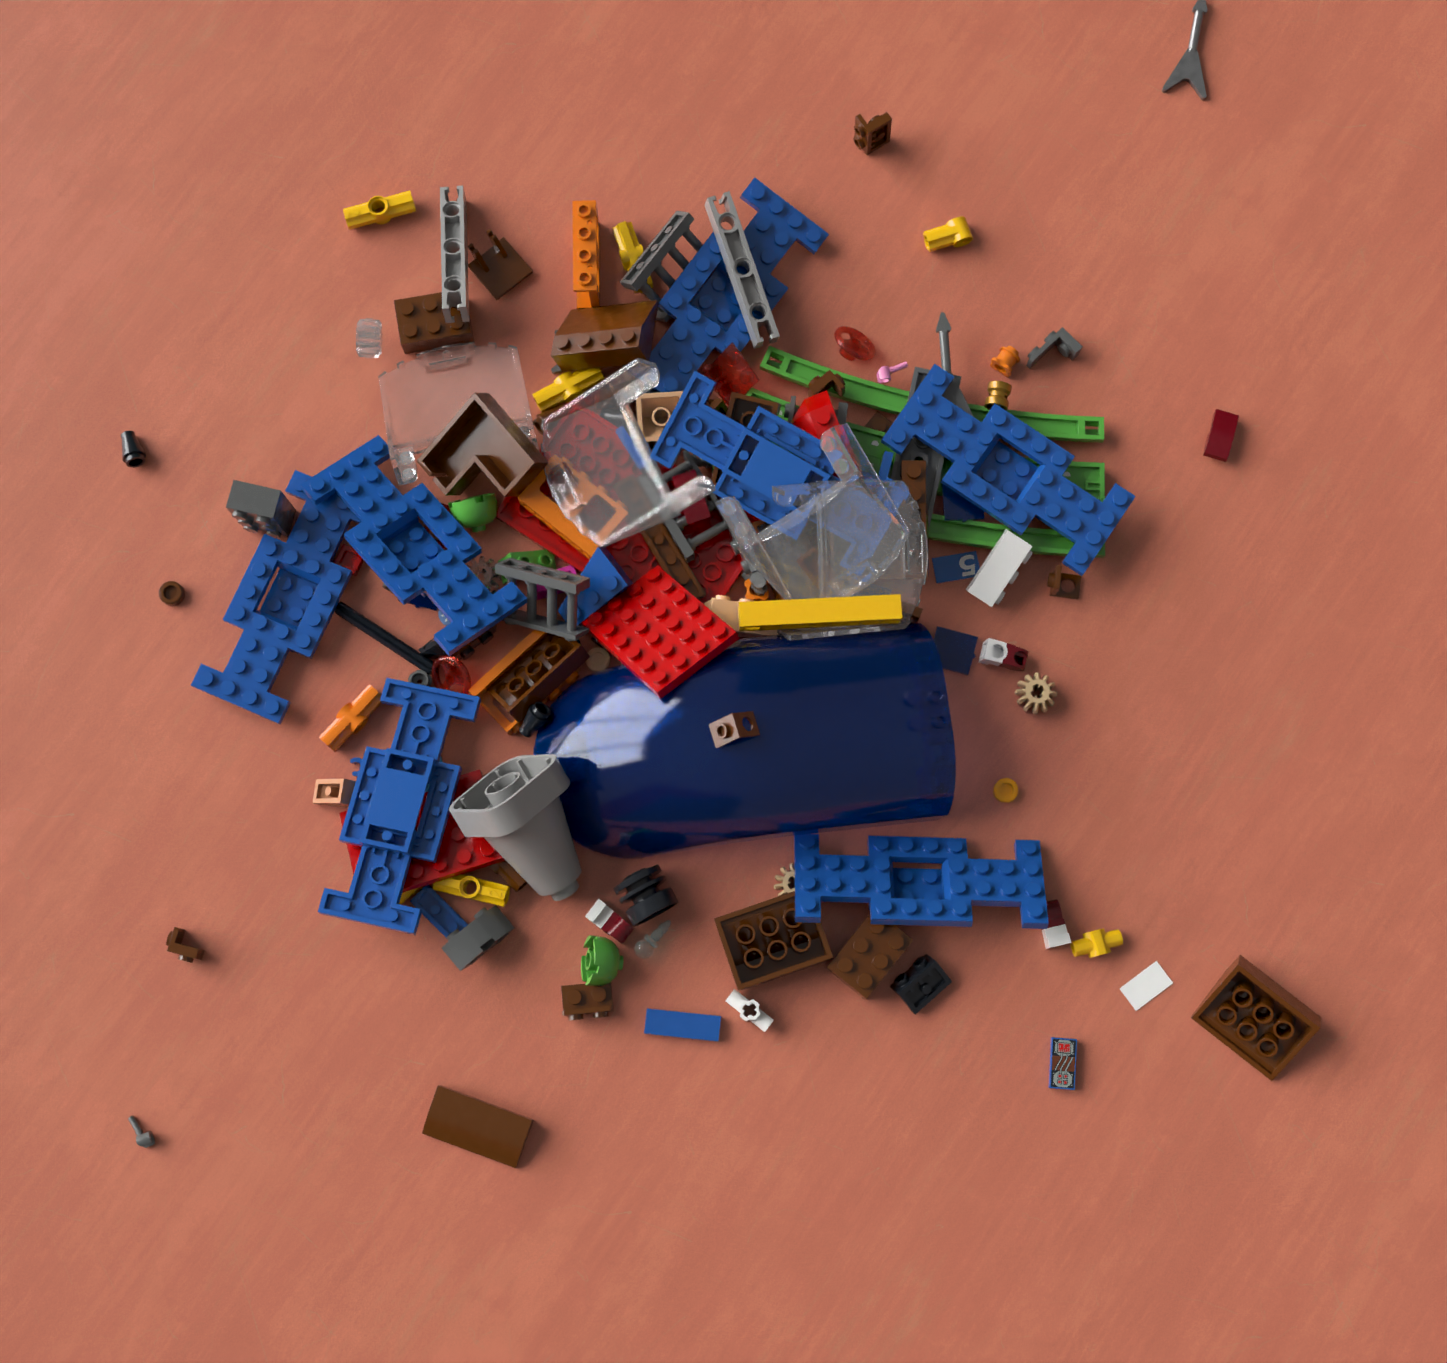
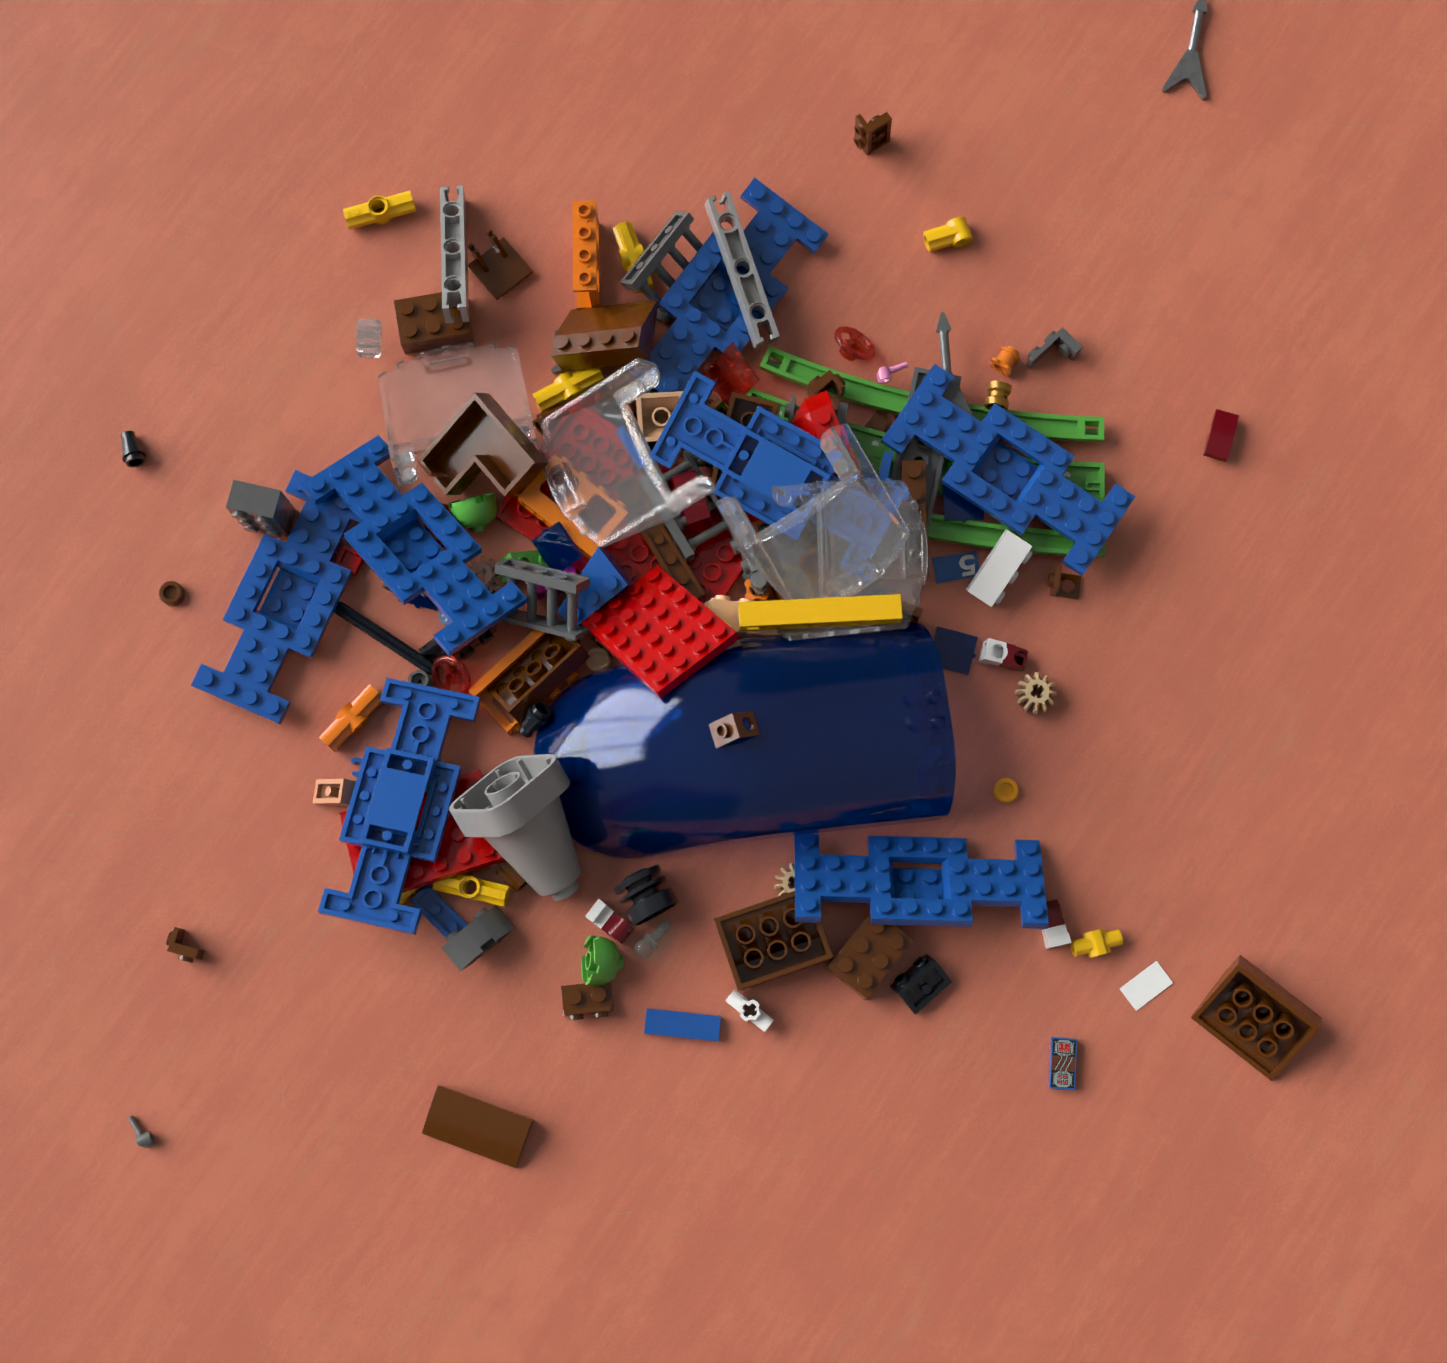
(557, 547): none -> clear blue piece

